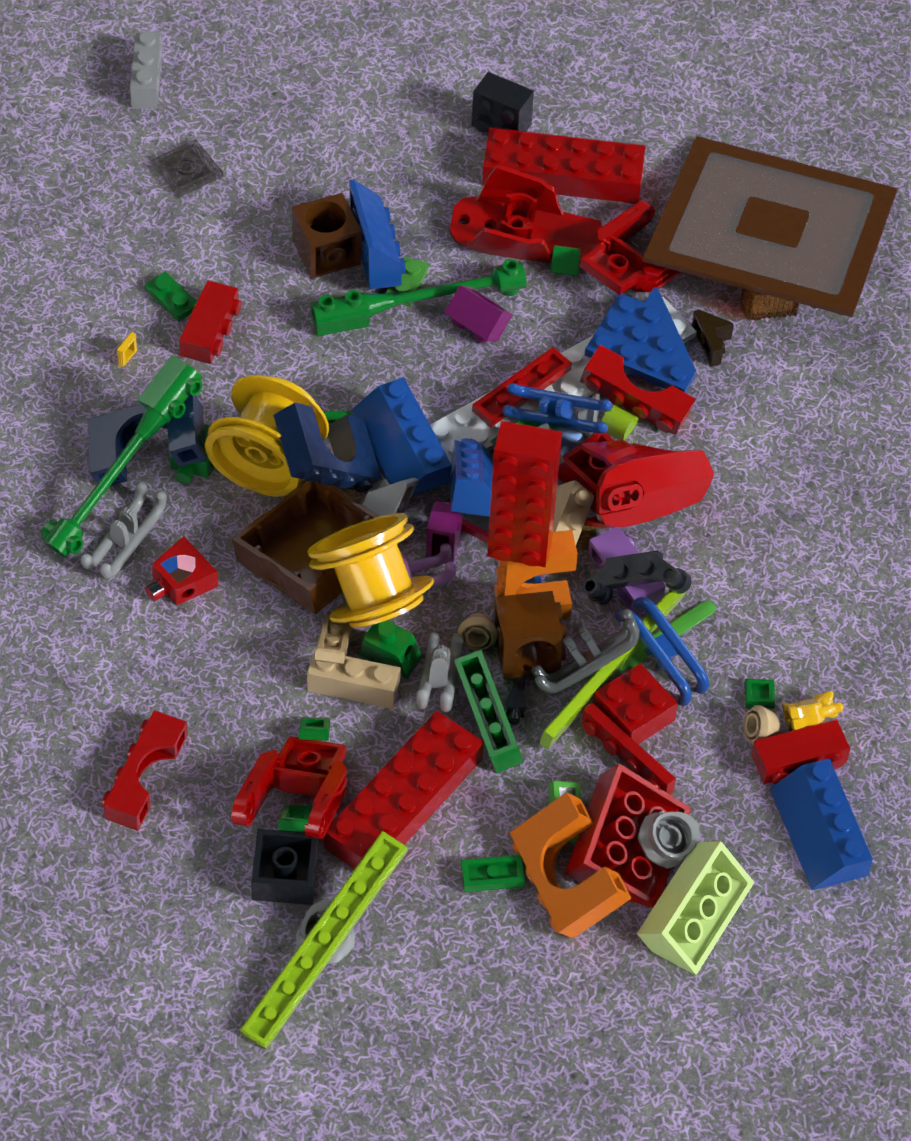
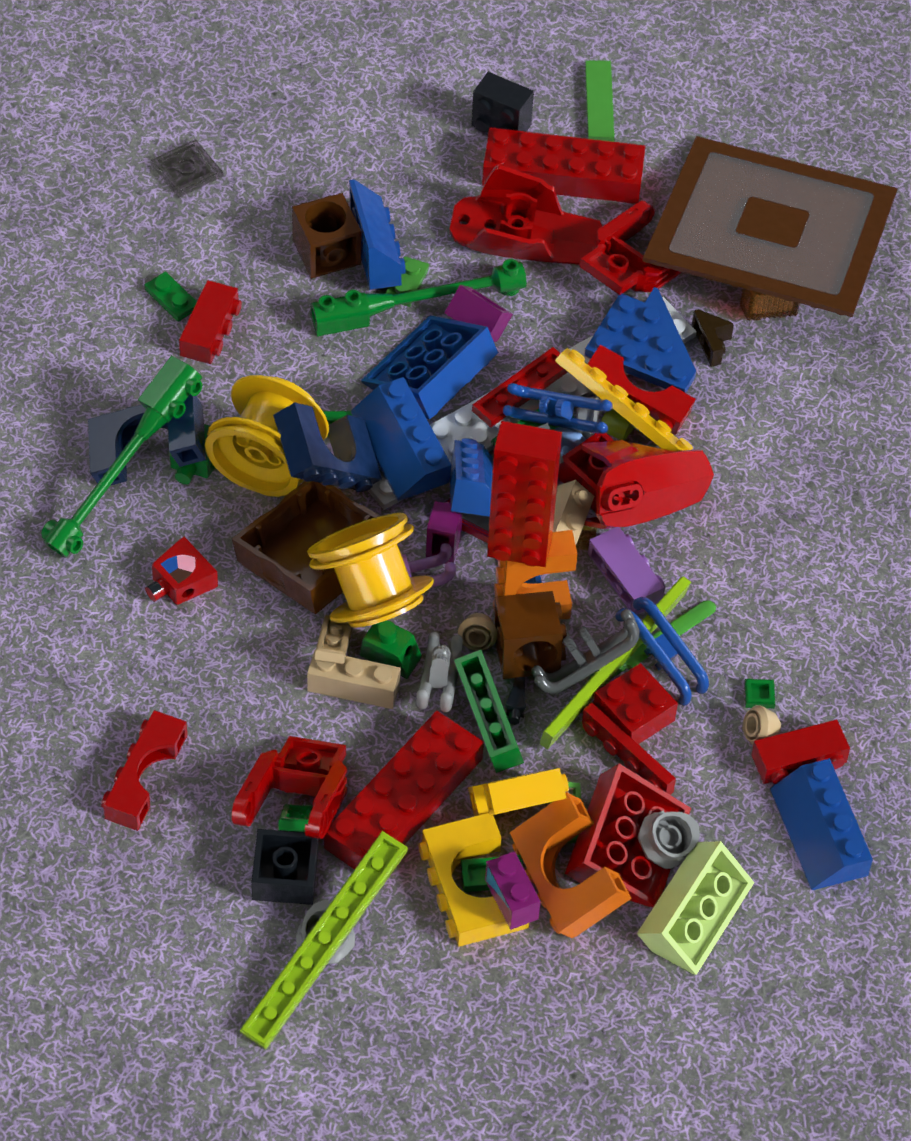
(126, 349): yellow slope -> none
(126, 532): light grey piece -> none
(146, 70): light grey brick -> none
(314, 728): green tile -> none
(390, 498): light grey slope -> none
(436, 361): none -> blue slope
(444, 848): none -> yellow arch
(512, 890): none -> magenta brick
(518, 792): none -> yellow arch
(565, 260): green tile -> none
(599, 100): none -> bright green tile
(634, 413): none -> yellow plate
(634, 570): black plate -> none
(811, 711): yellow animal -> none

